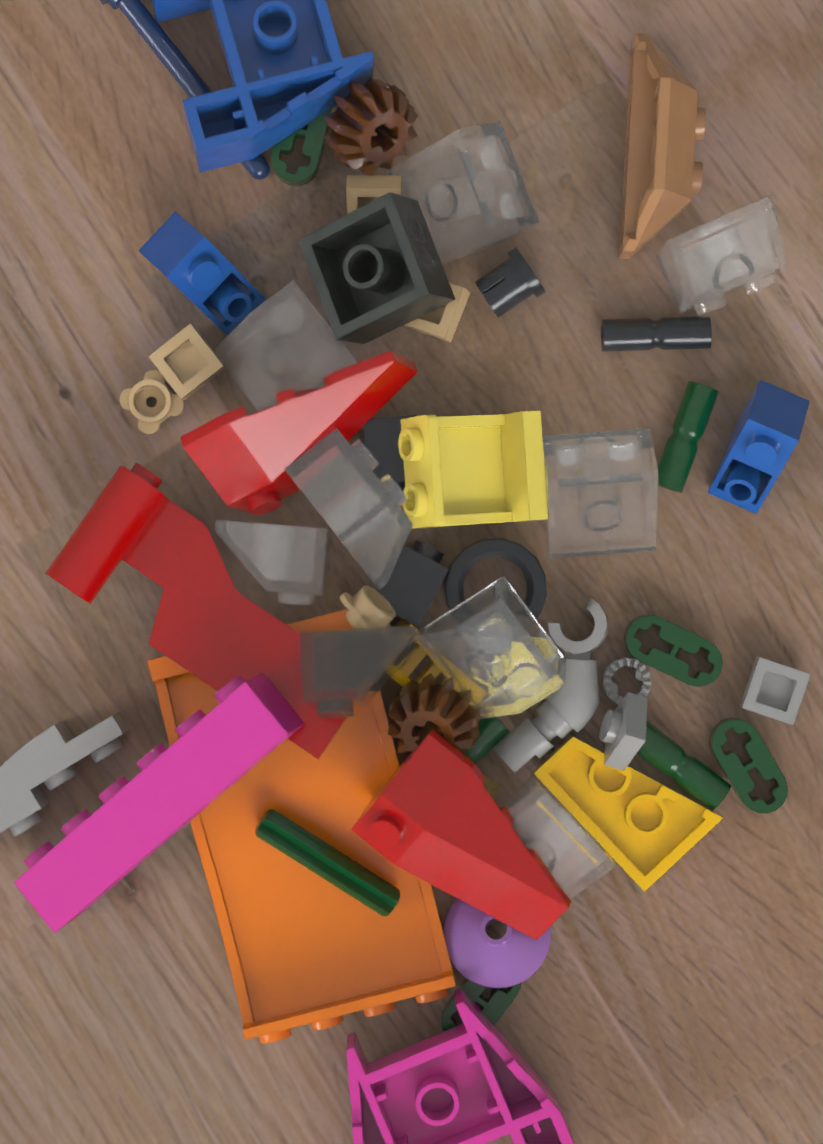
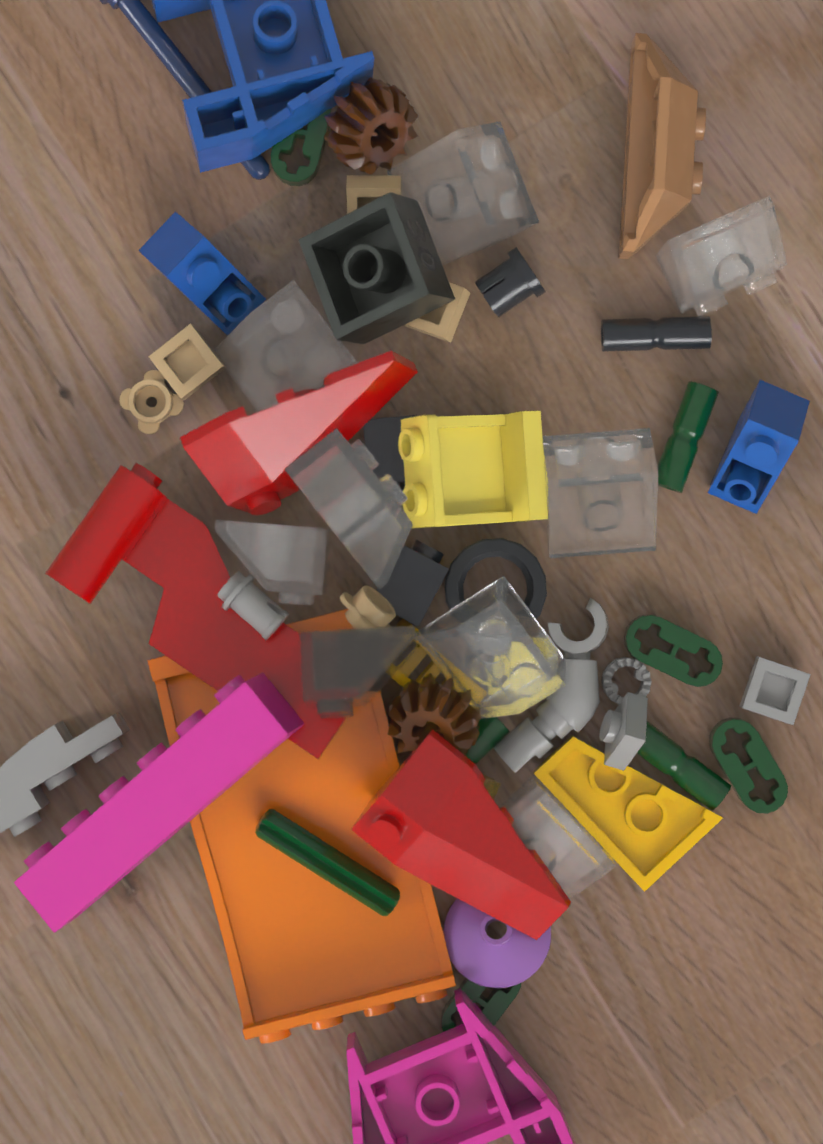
(252, 604): none -> light grey pin

